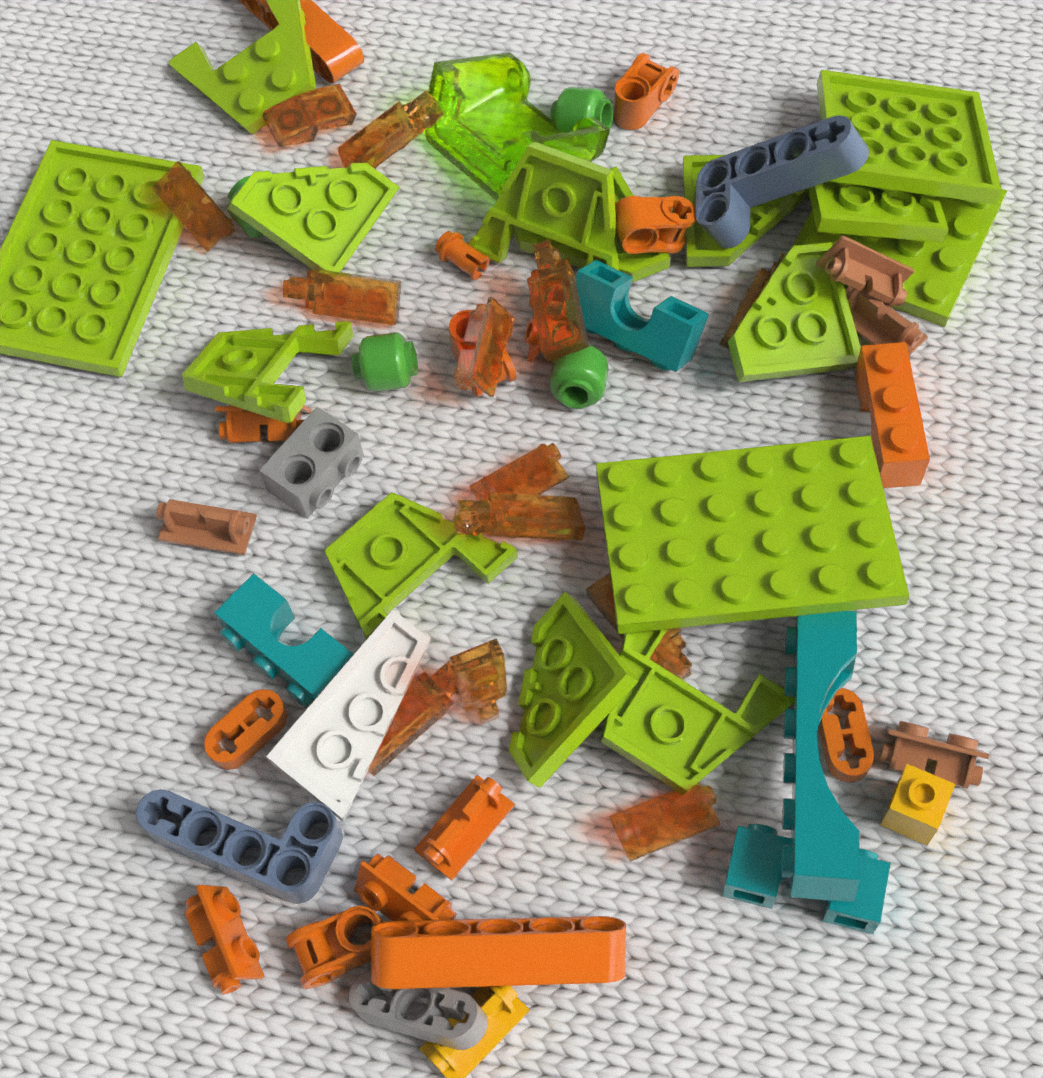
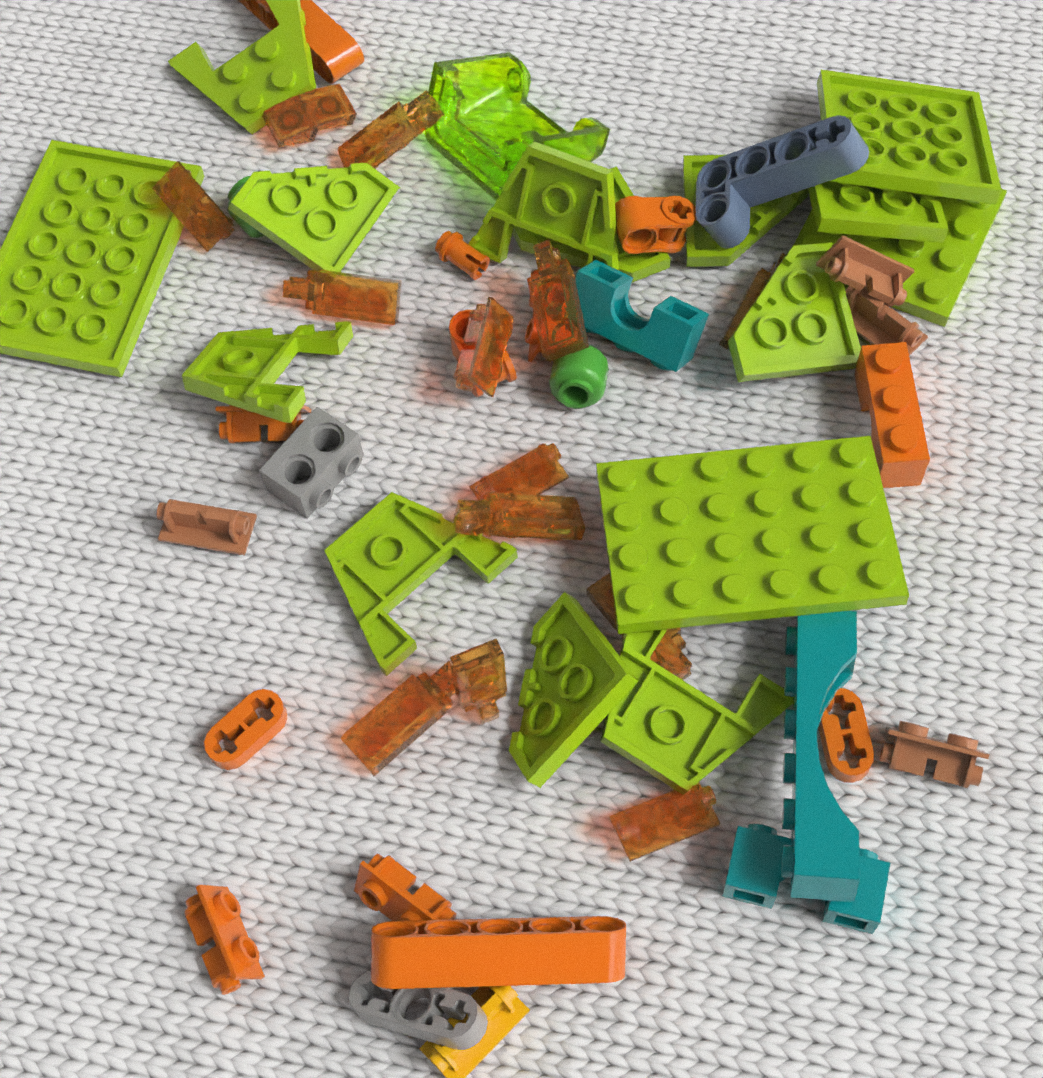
(235, 838): sand blue beam -> none
(255, 620): teal arch -> none
(332, 946): orange piece -> none
(345, 725): white wing -> none
(385, 362): bright green head -> none
(465, 826): orange hinge -> none
(580, 103): bright green head -> none
(642, 91): orange piece -> none
(917, 804): yellow brick -> none

